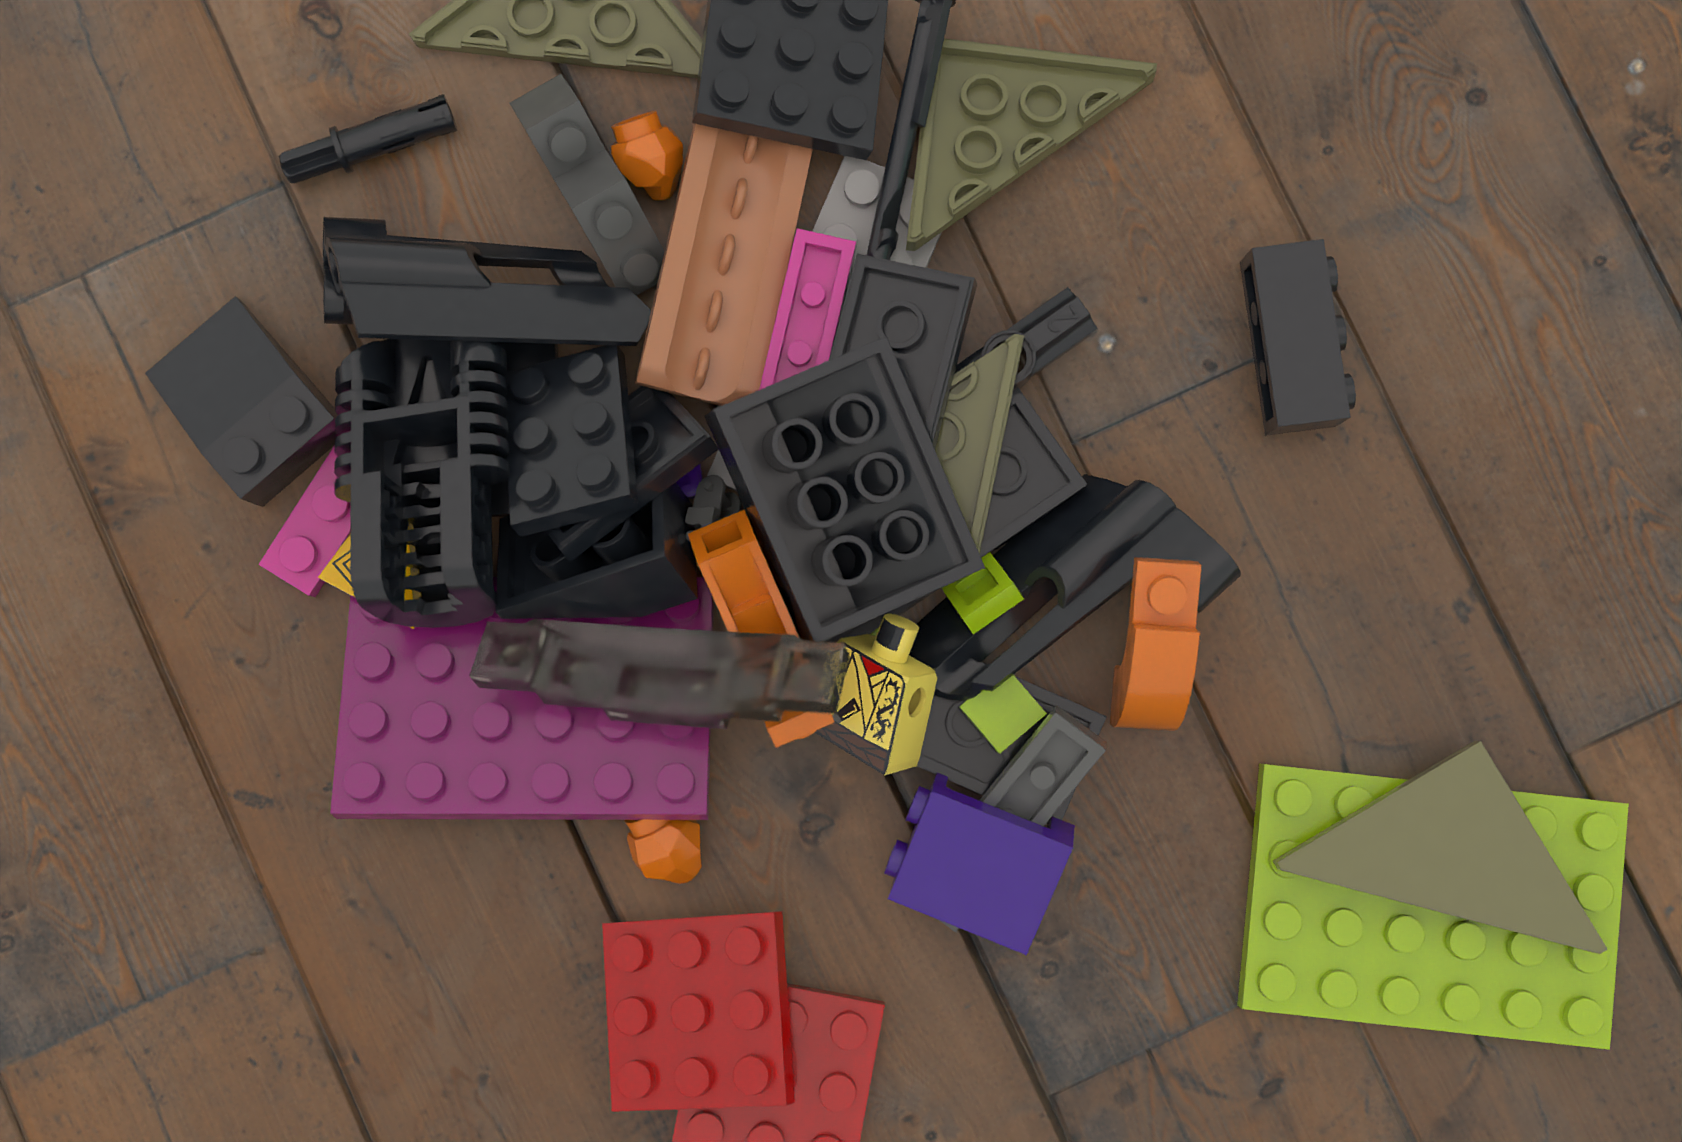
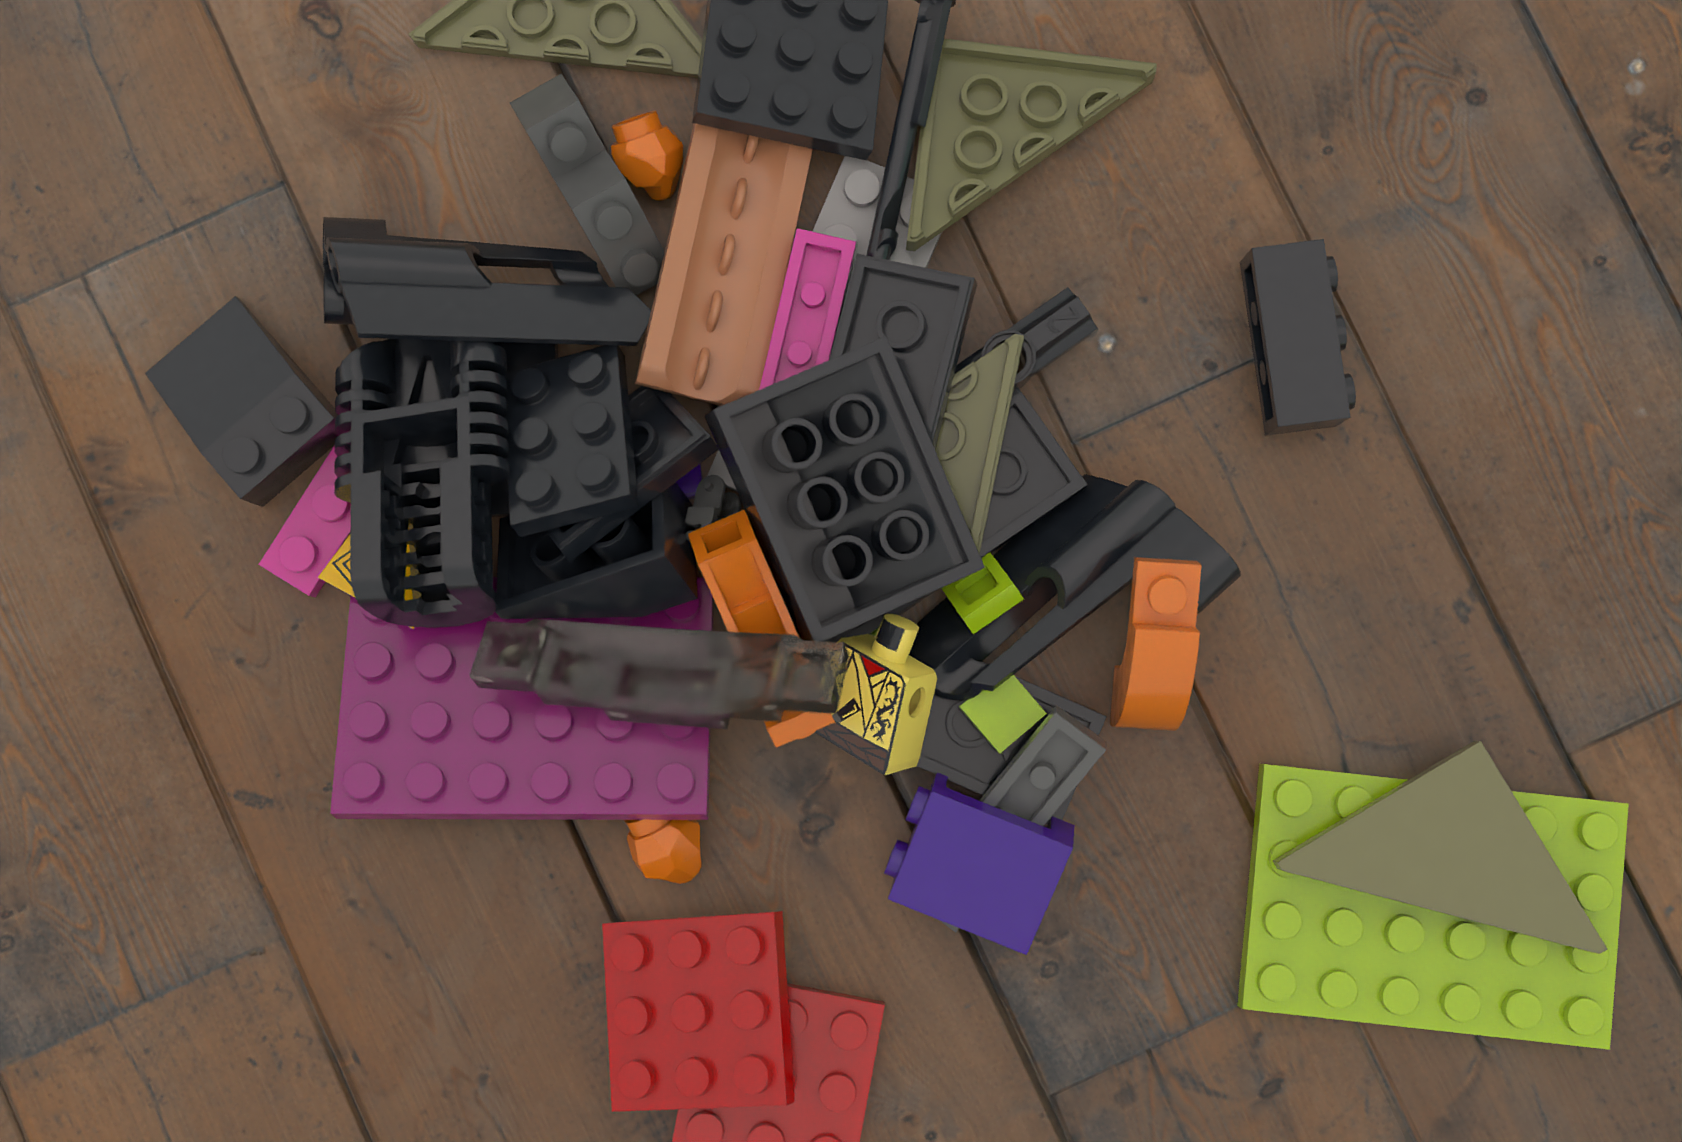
(369, 140): black axle -> none

